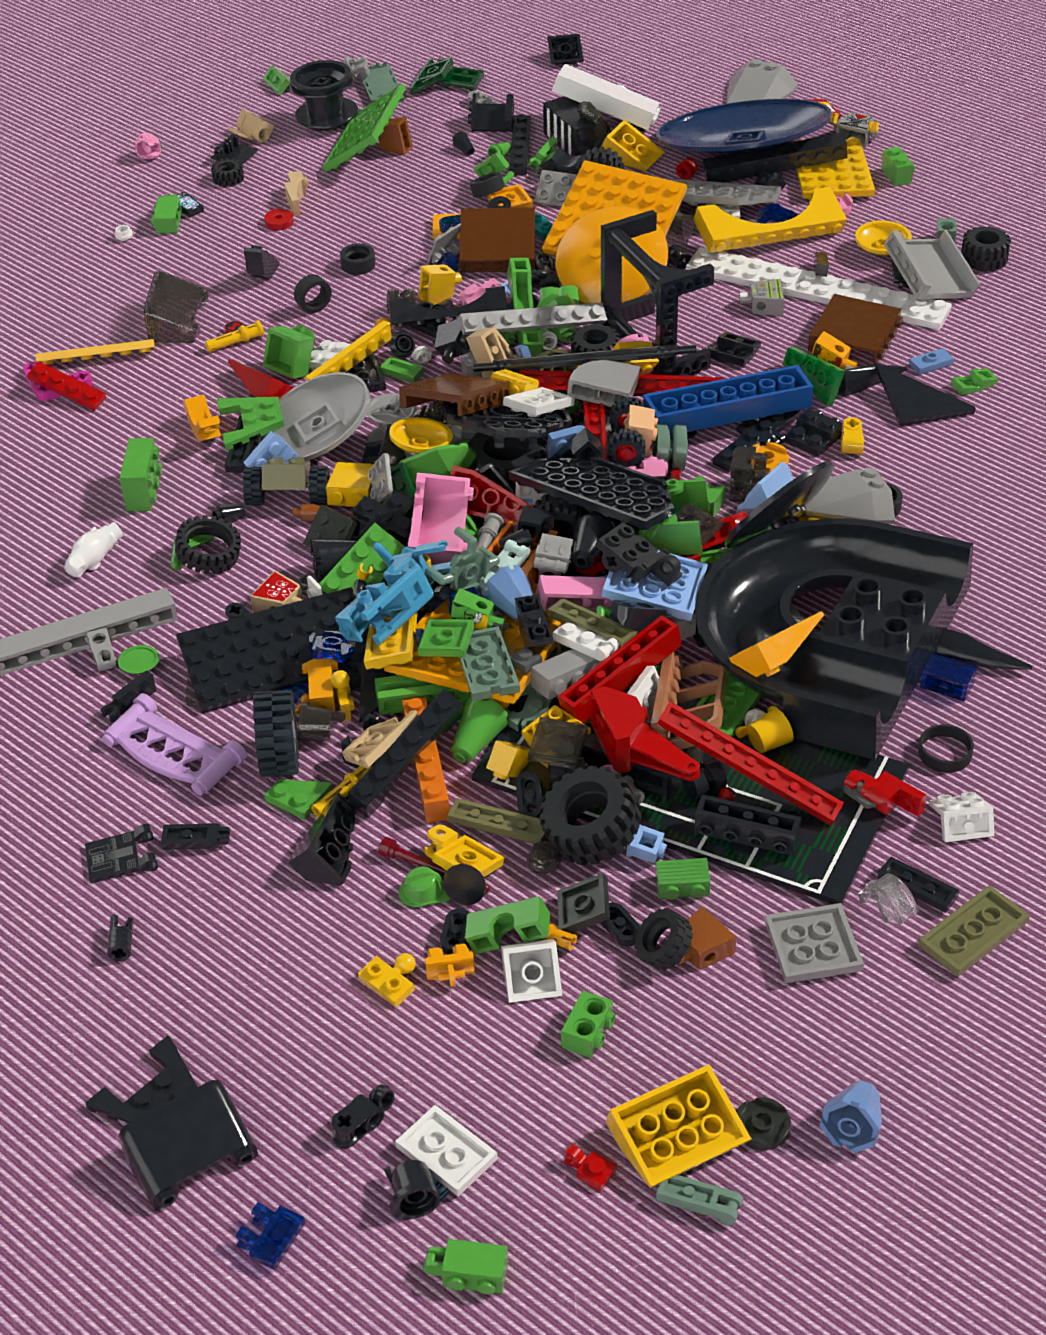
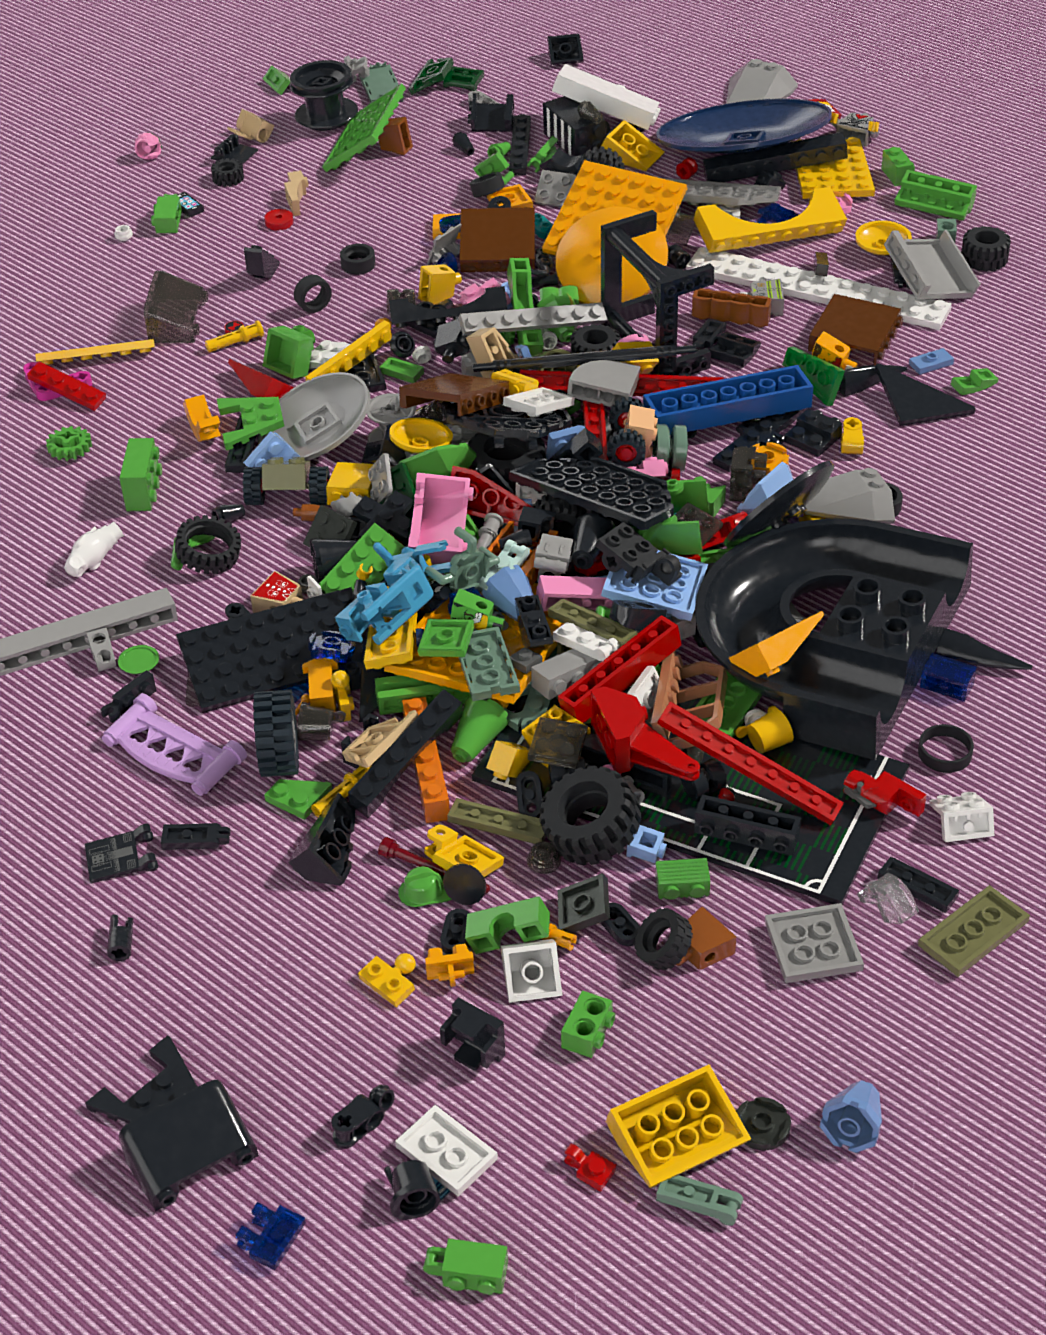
(69, 443): none -> bright green gear
(346, 505): none -> light grey hair
(479, 1032): none -> black panel
(708, 334): none -> black plate
(736, 307): none -> dark orange brick
(936, 195): none -> bright green brick

